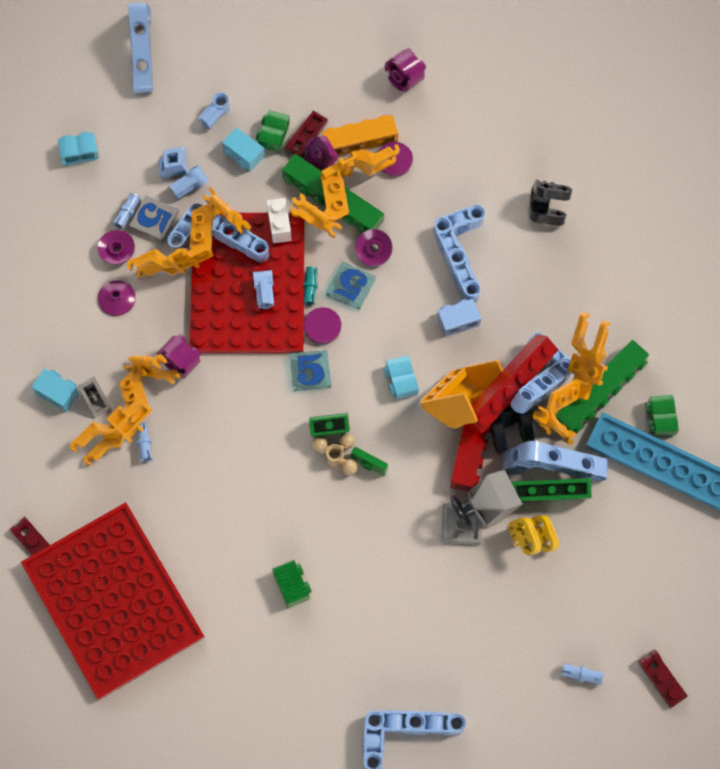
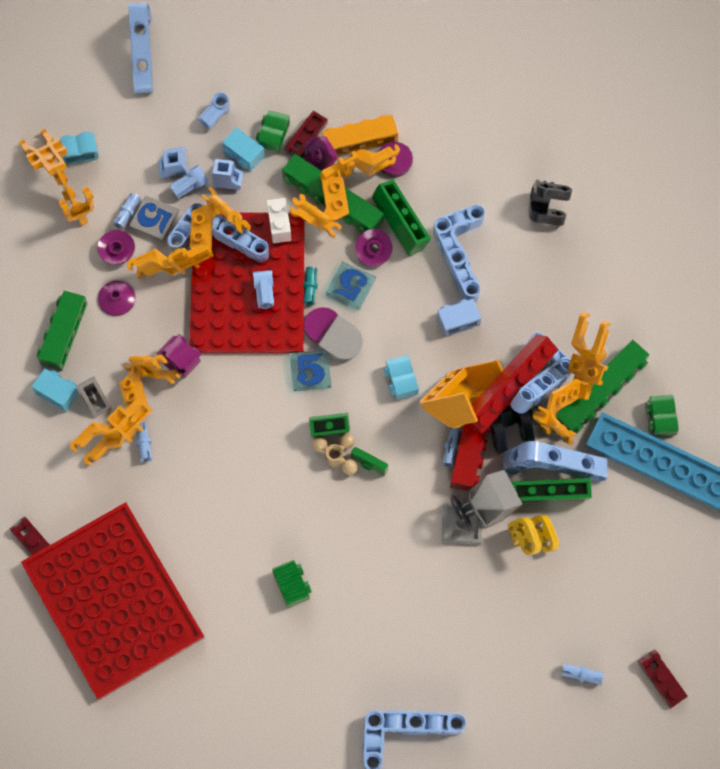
(51, 159): none -> light orange piece
(62, 330): none -> green brick
(226, 175): none -> light blue brick
(341, 340): none -> light grey tile
(401, 217): none -> green brick
(405, 70): magenta brick -> none
(451, 447): none -> light blue pin

